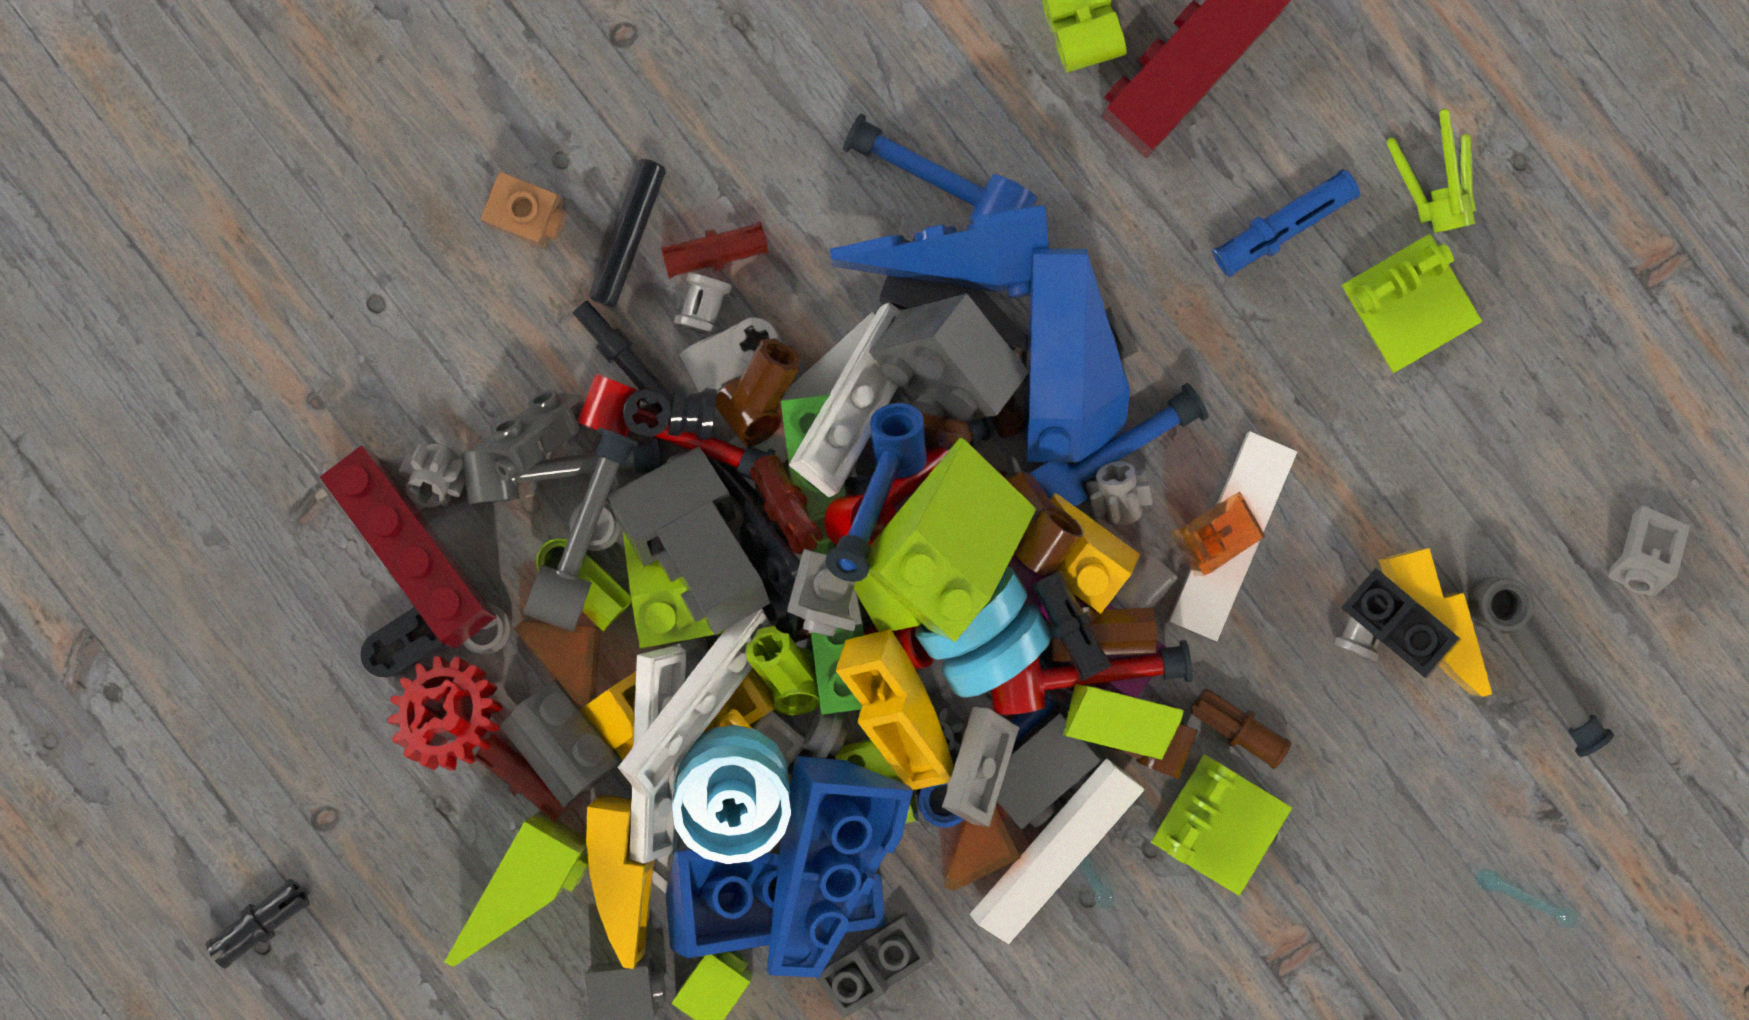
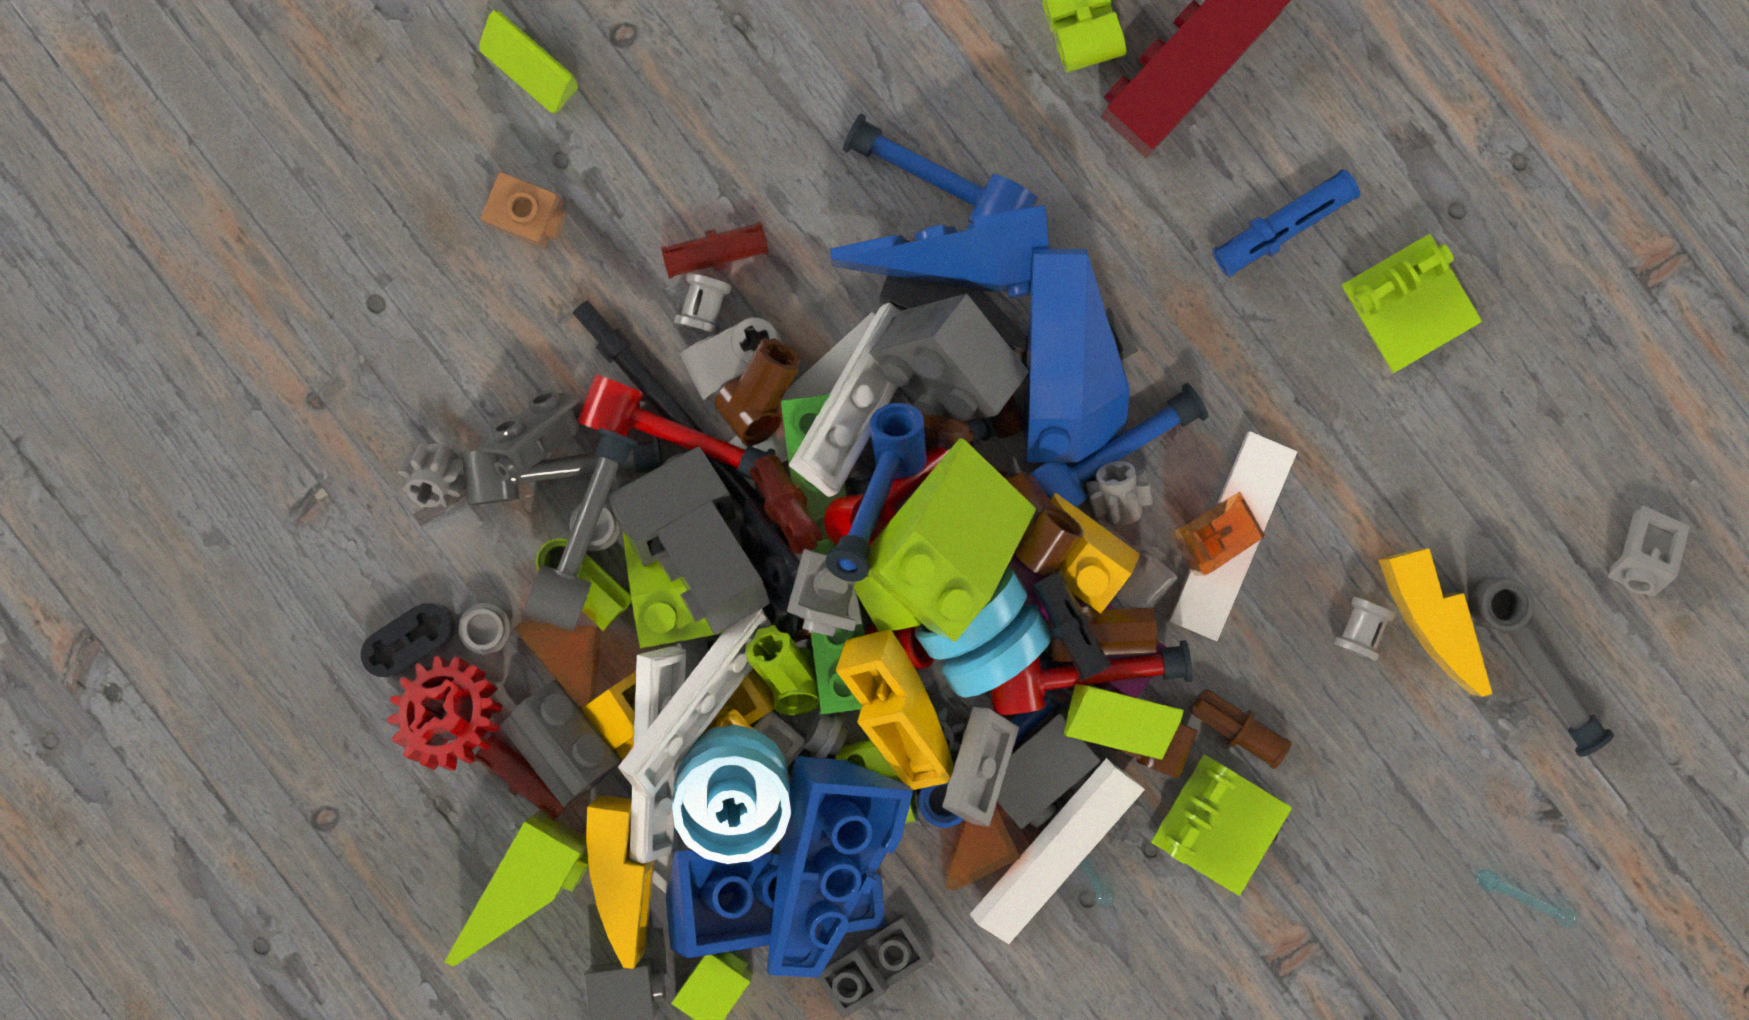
(257, 923): black pin -> none
(408, 547): dark red brick -> none
(526, 62): none -> lime slope
(627, 232): black axle -> none
(662, 416): black bush -> none
(692, 412): black wheel -> none
(1401, 623): black slope -> none
(1452, 205): lime plant -> none

